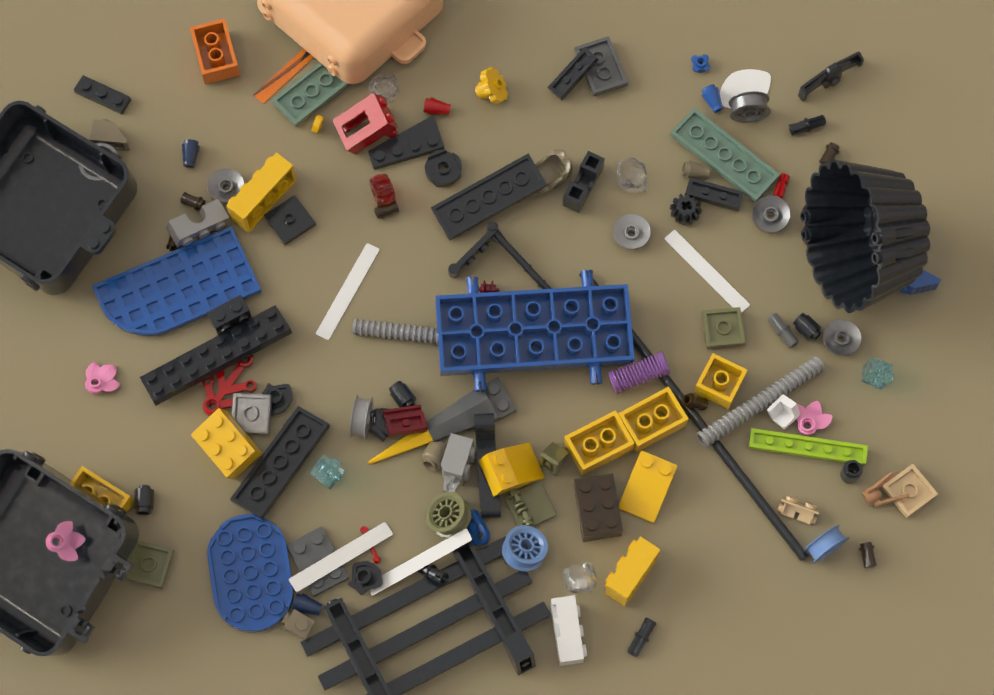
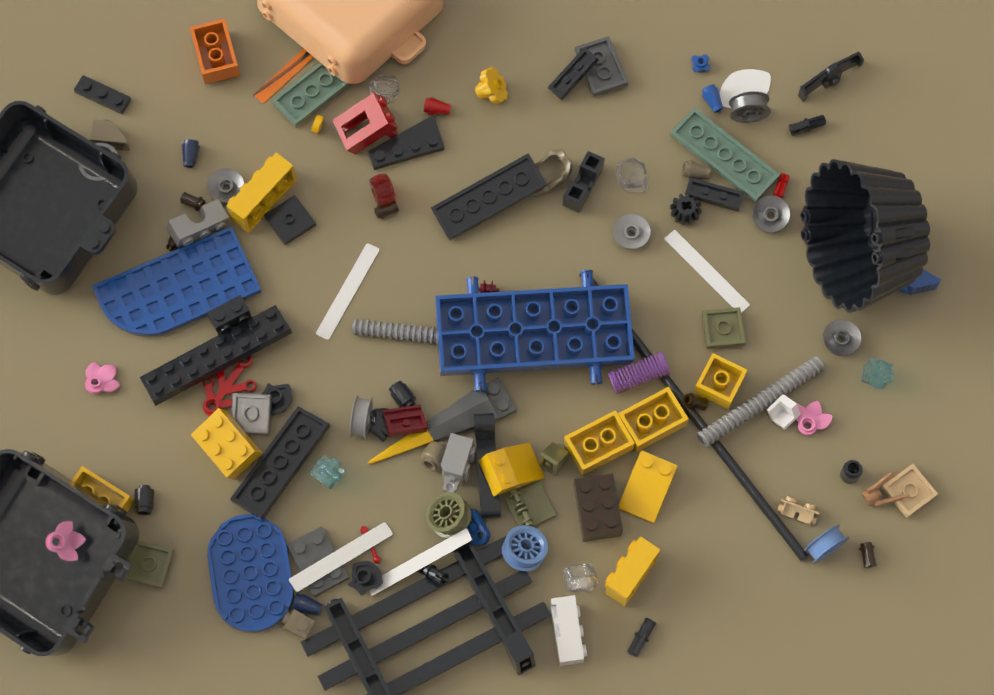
(445, 158): black plate -> none
(494, 233): black piece -> none
(783, 330): dark grey axle -> none
(807, 327): black brick -> none
(807, 446): lime plate -> none
(831, 150): dark brown pin -> none

